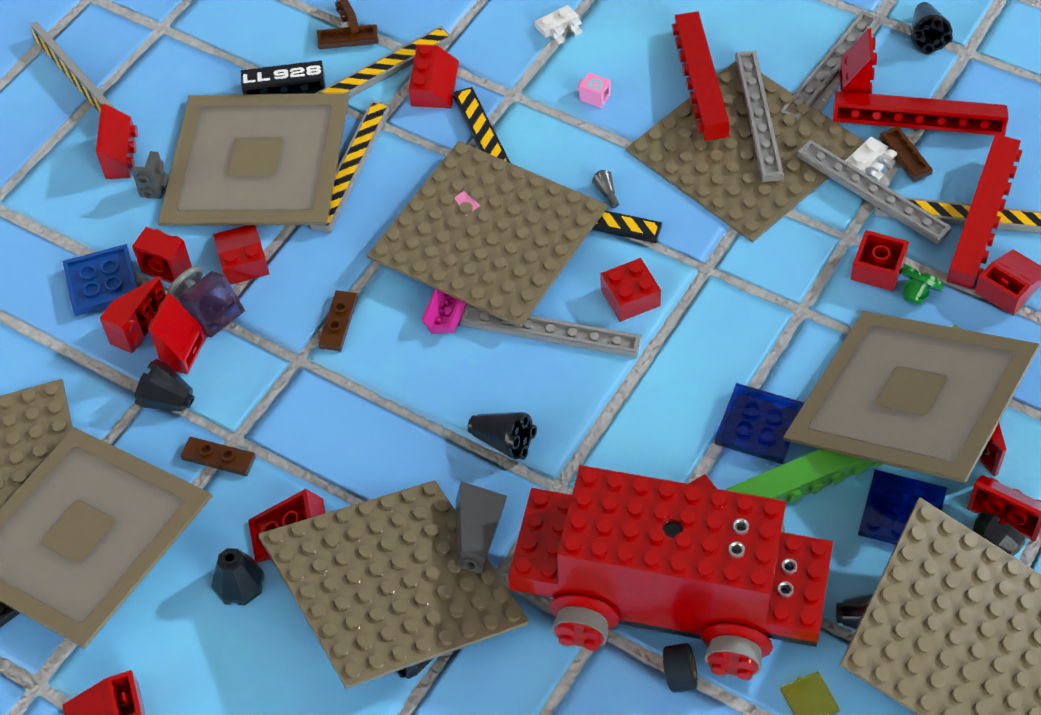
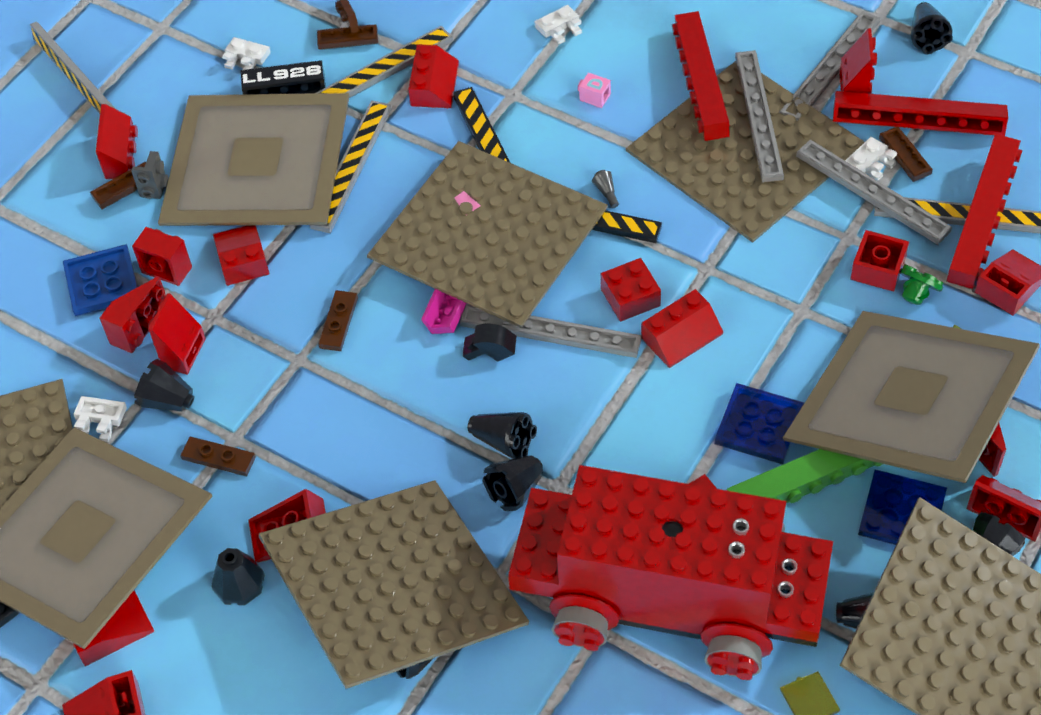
(99, 411): none -> white plate
(115, 189): none -> reddish brown plate
(123, 628): none -> red slope
(207, 299): clear purple piece -> none
(246, 51): none -> white plate
(476, 524): dark grey slope -> none
(490, 339): none -> black brick
(512, 481): none -> black cone
(680, 667): black wheel -> none
(681, 328): none -> red slope

